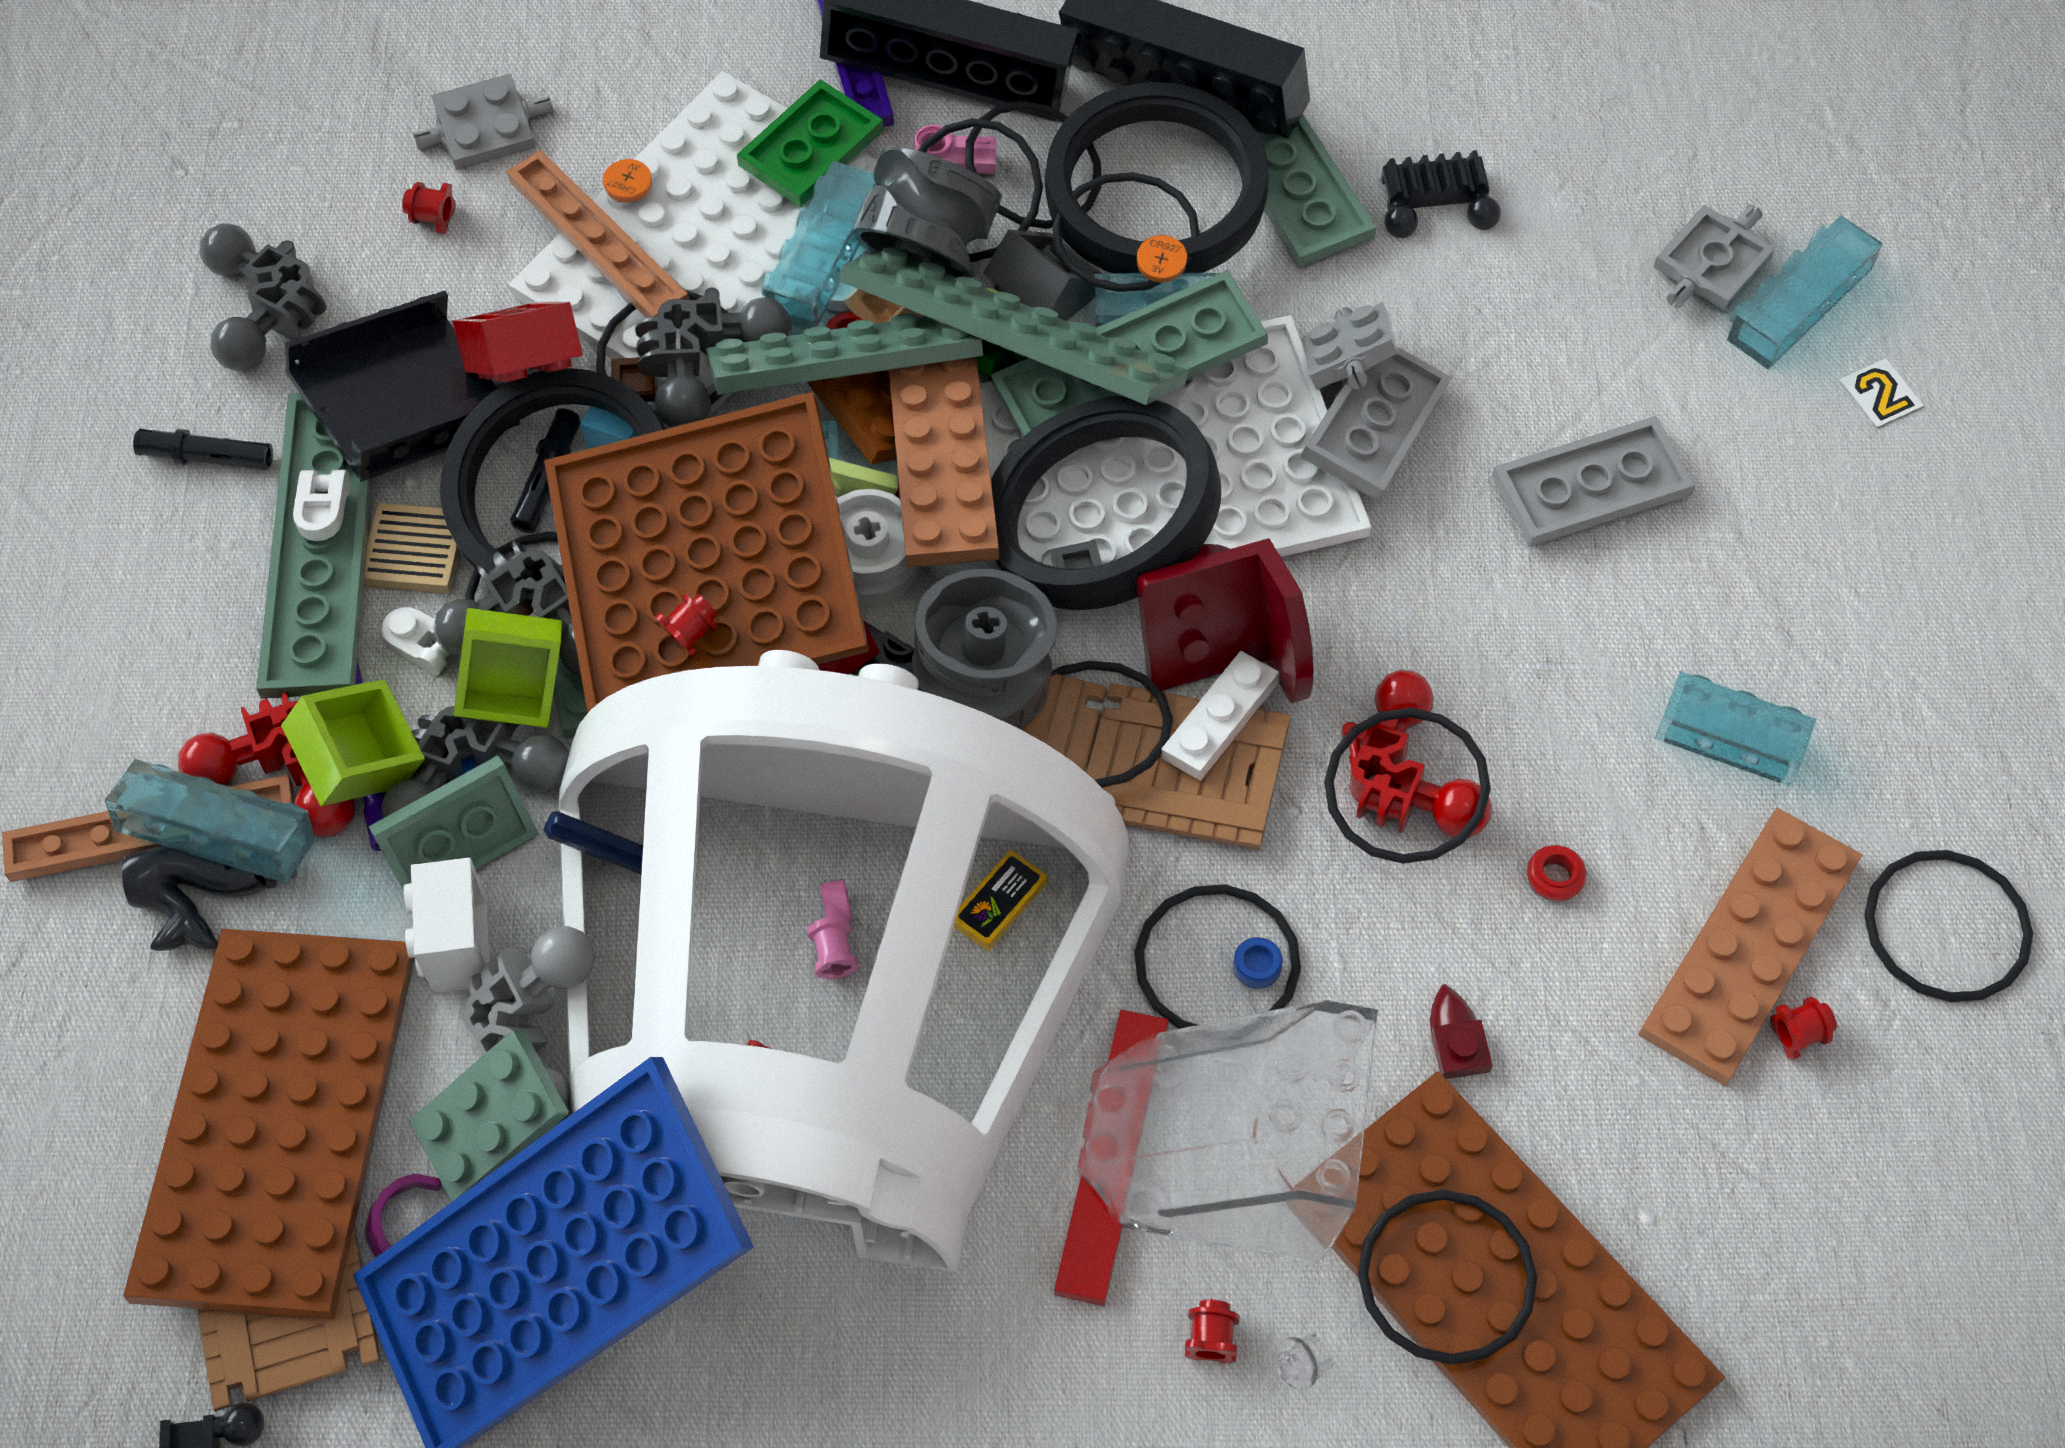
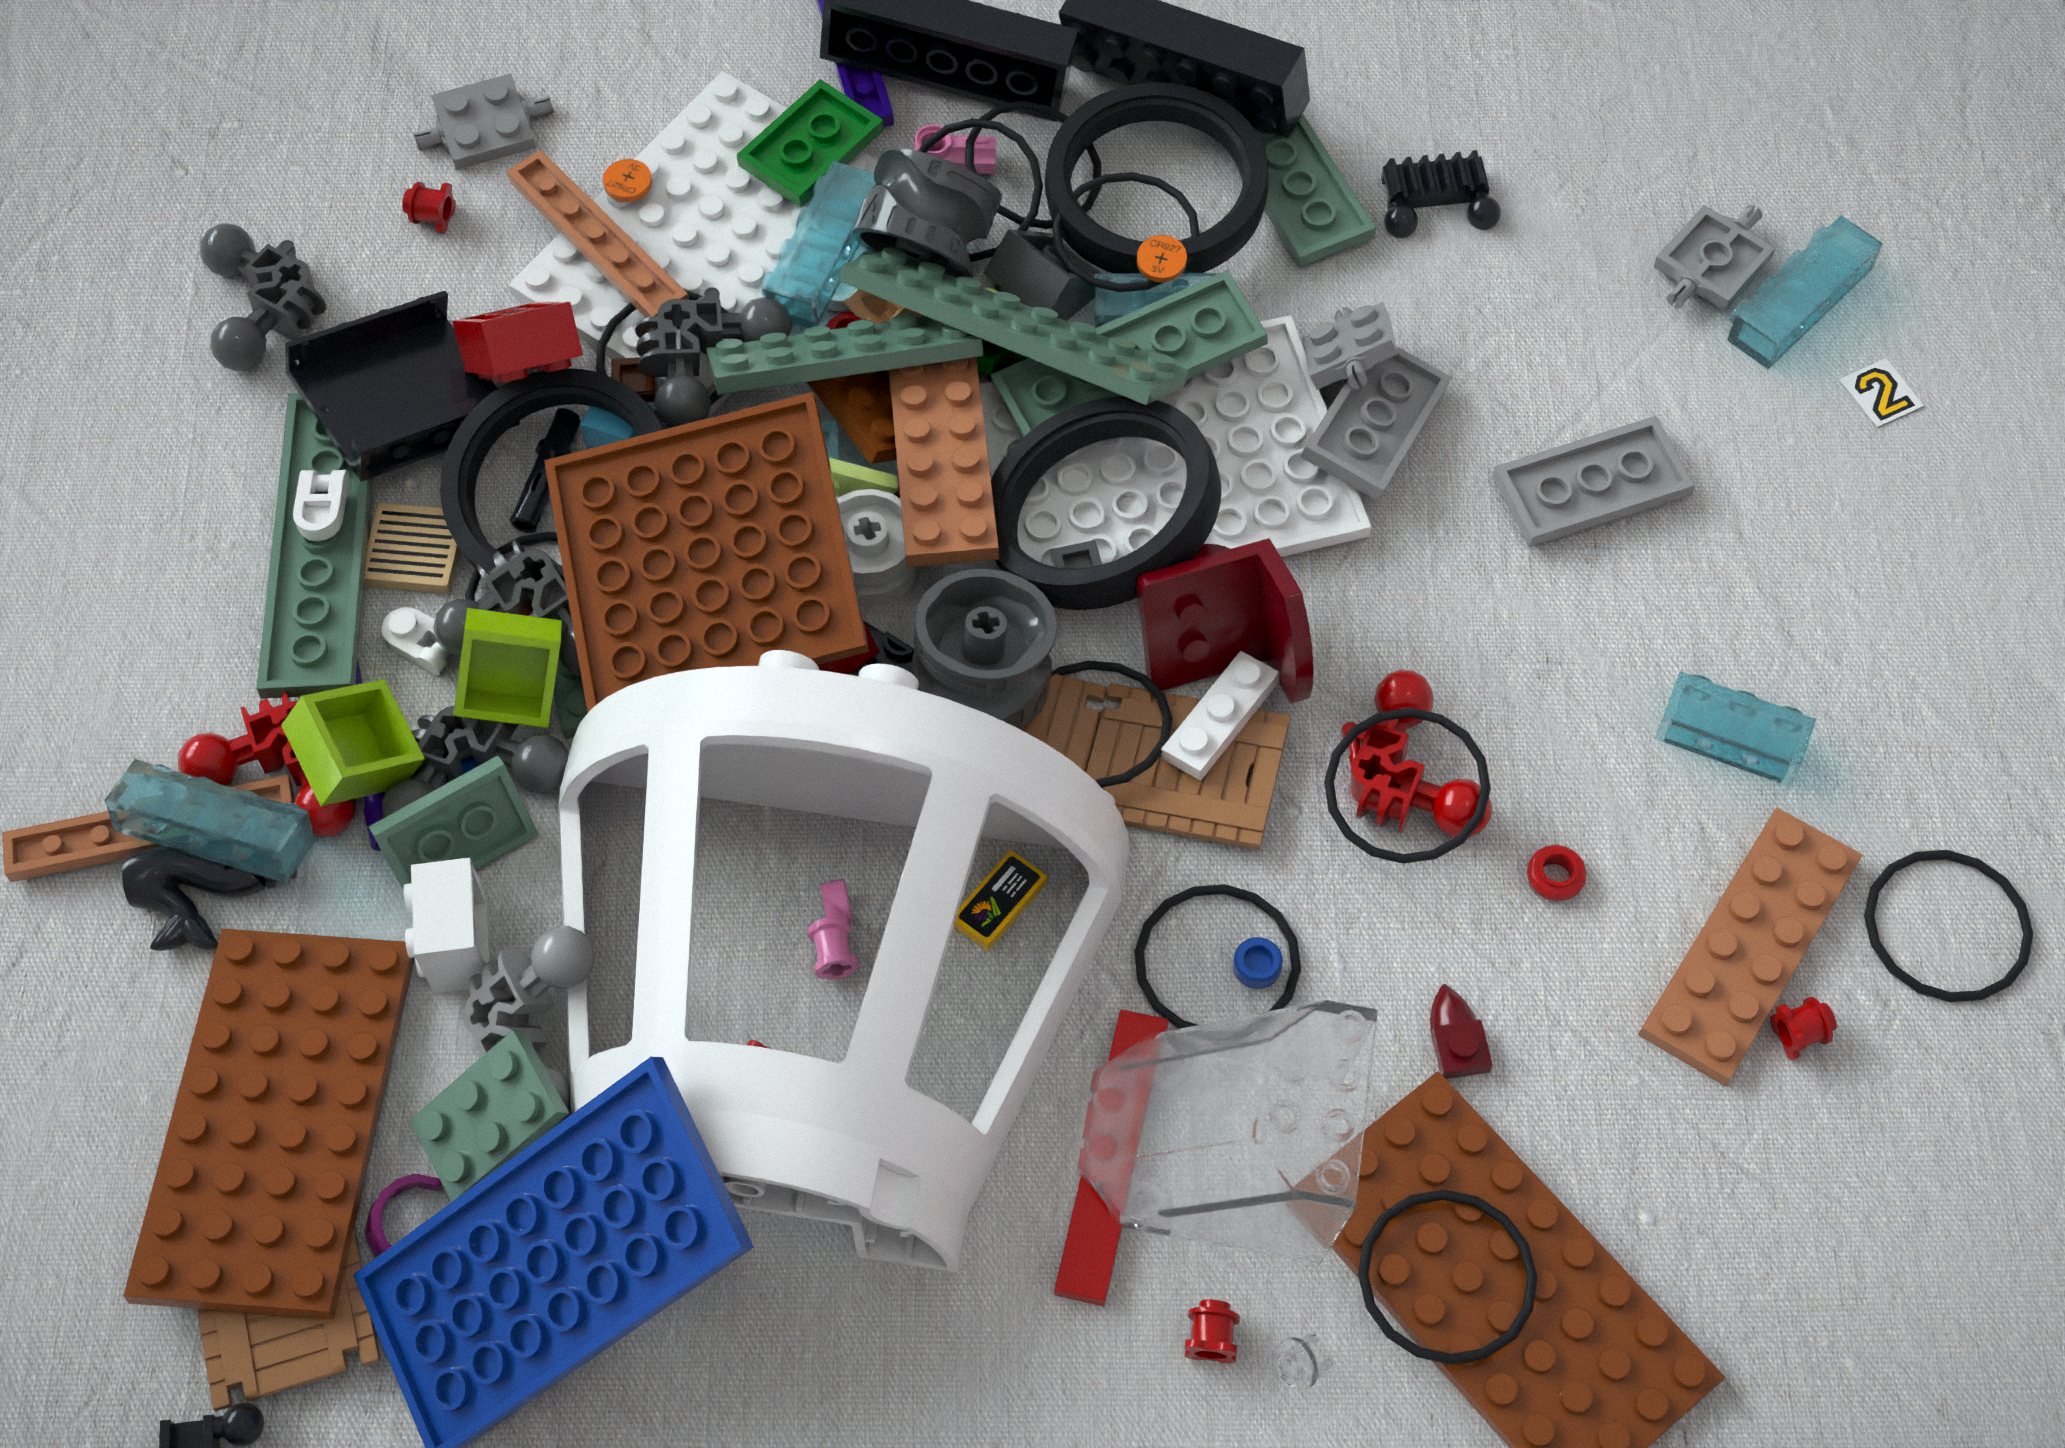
(186, 447): black pin -> none
(594, 841): dark blue axle -> none
(689, 622): red brick -> none

